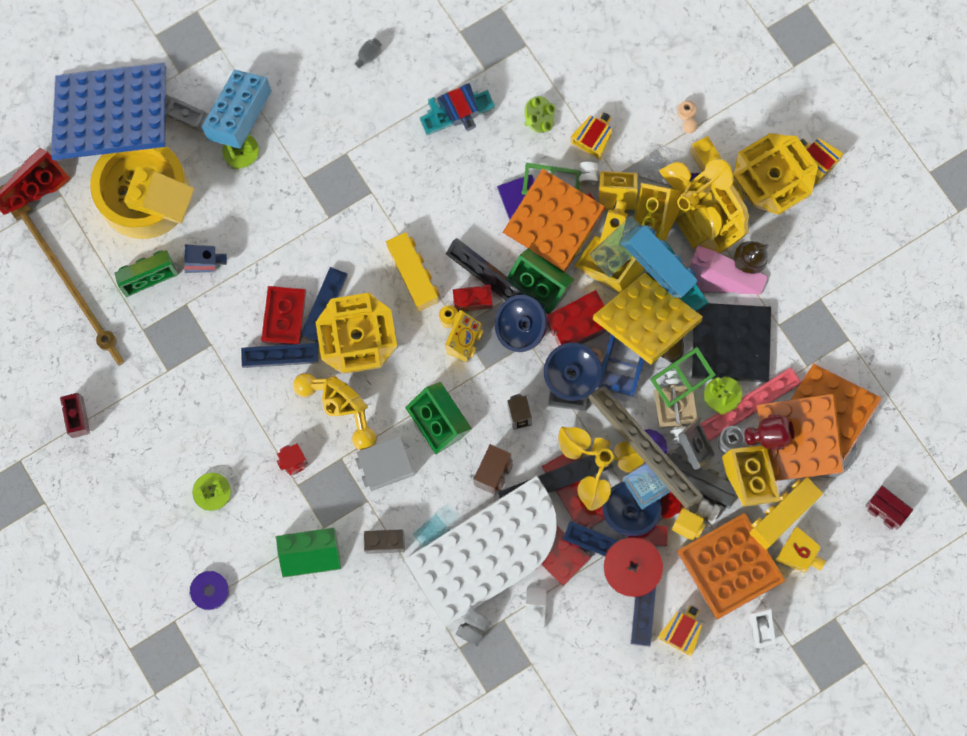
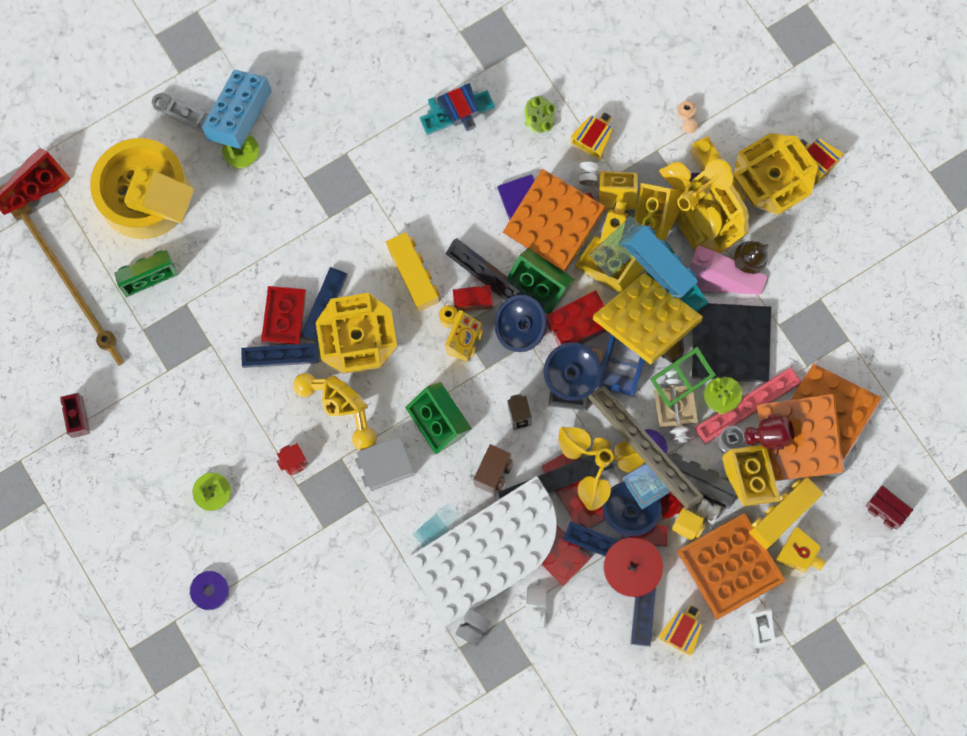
(109, 111): blue plate -> none
(202, 259): dark blue torso -> none
(308, 552): green slope -> none
(368, 52): dark grey plant -> none
(384, 541): dark brown brick -> none
(549, 168): bright green window -> none
(656, 158): clear plate -> none
(696, 445): dark grey plate -> none

